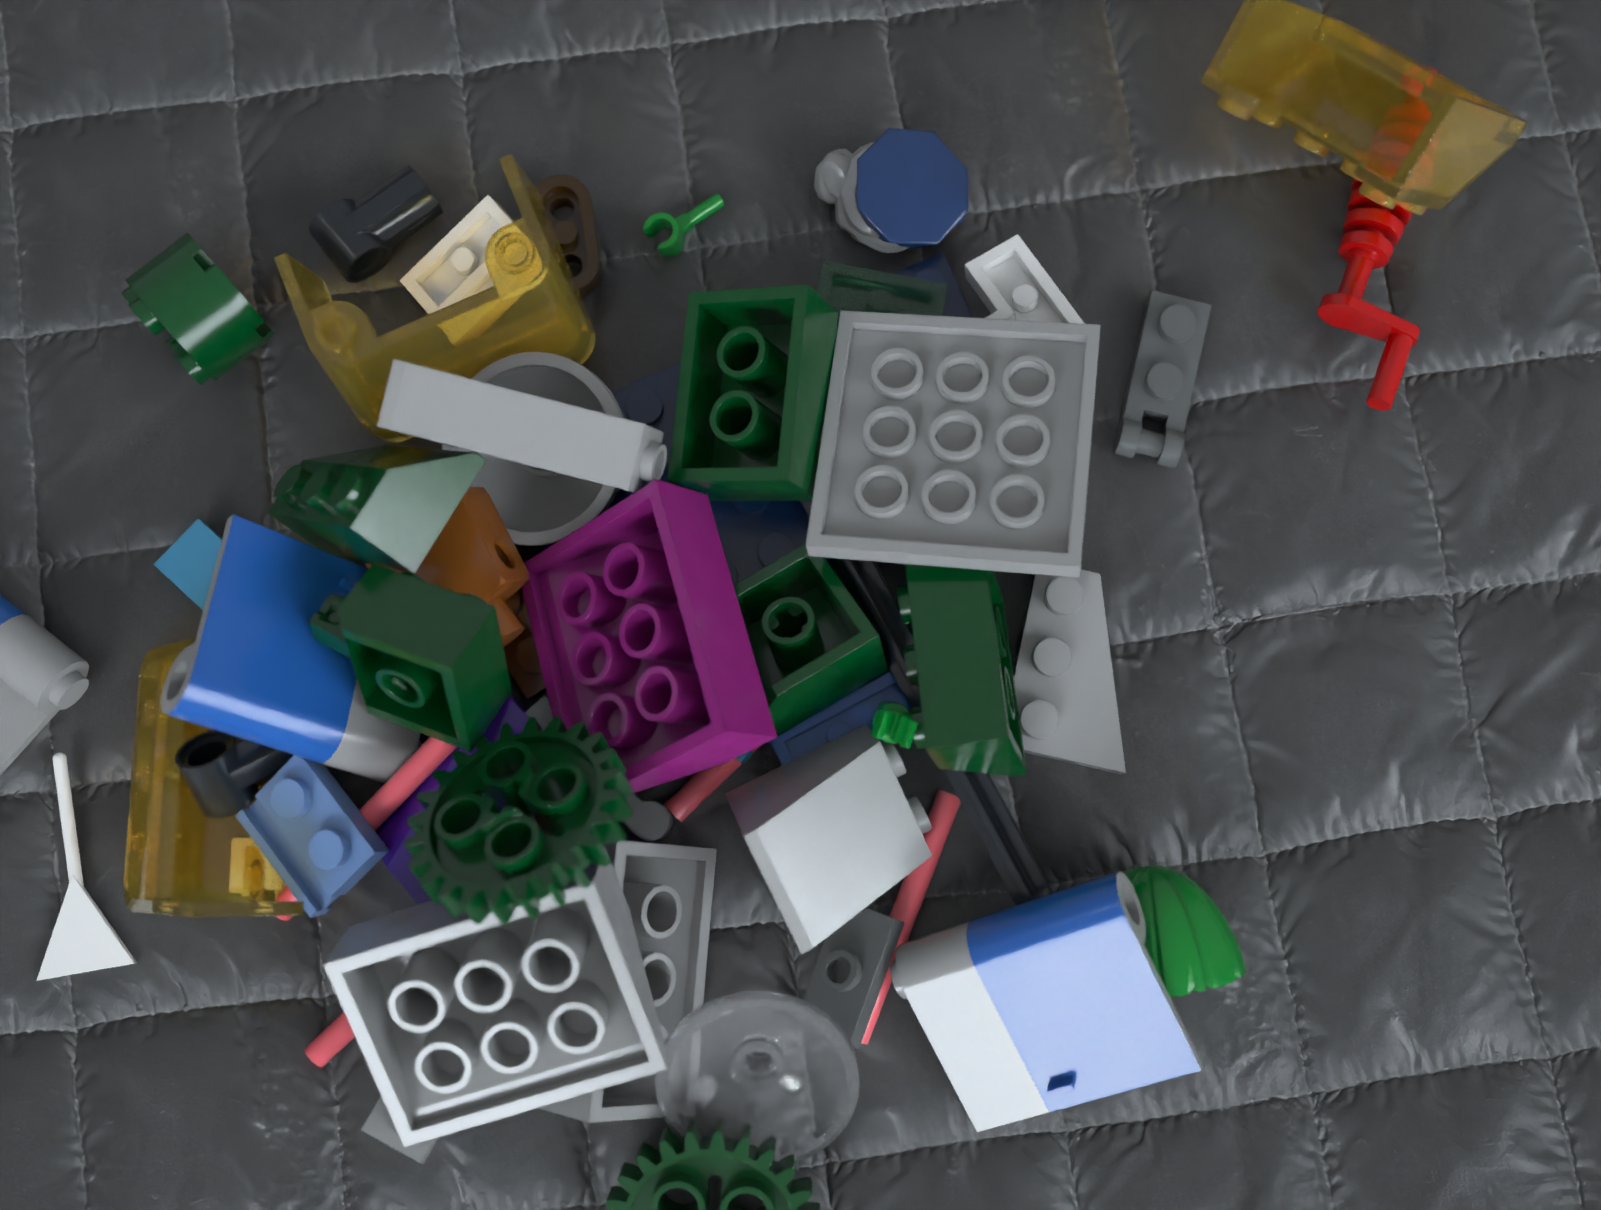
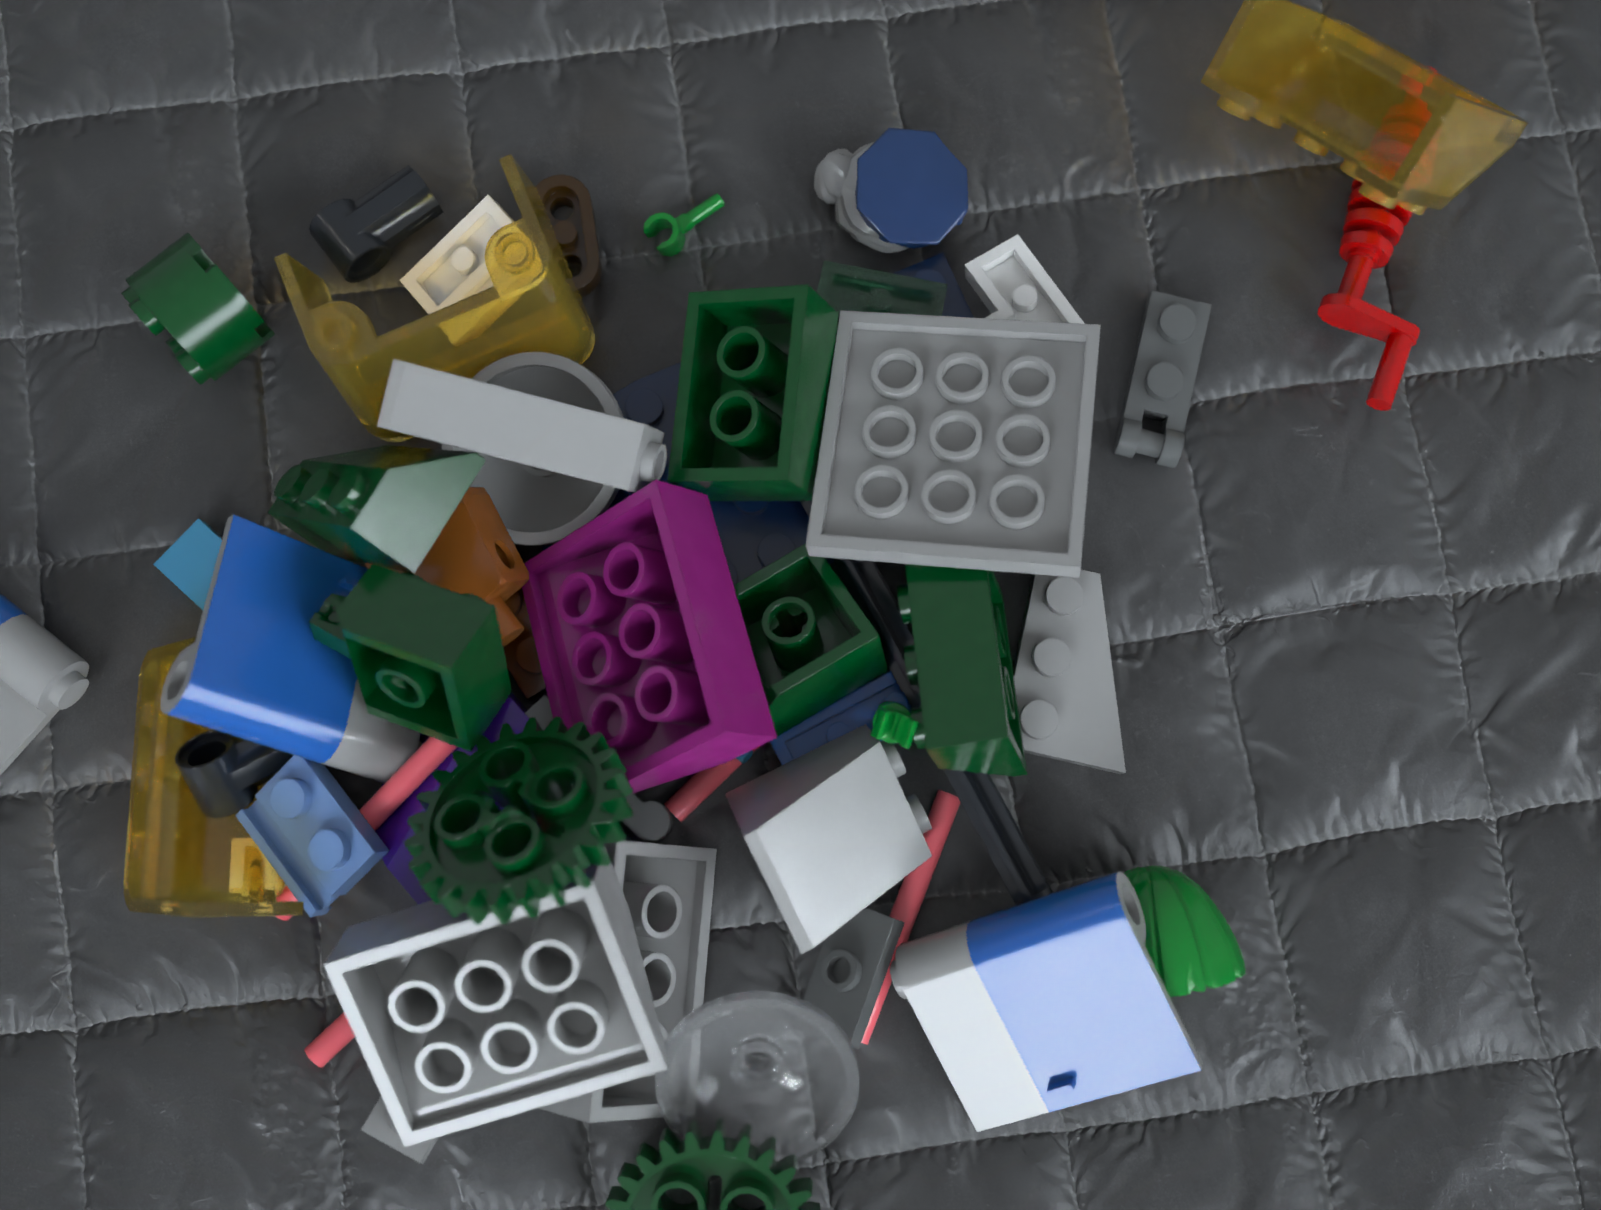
(82, 934): white piece -> none

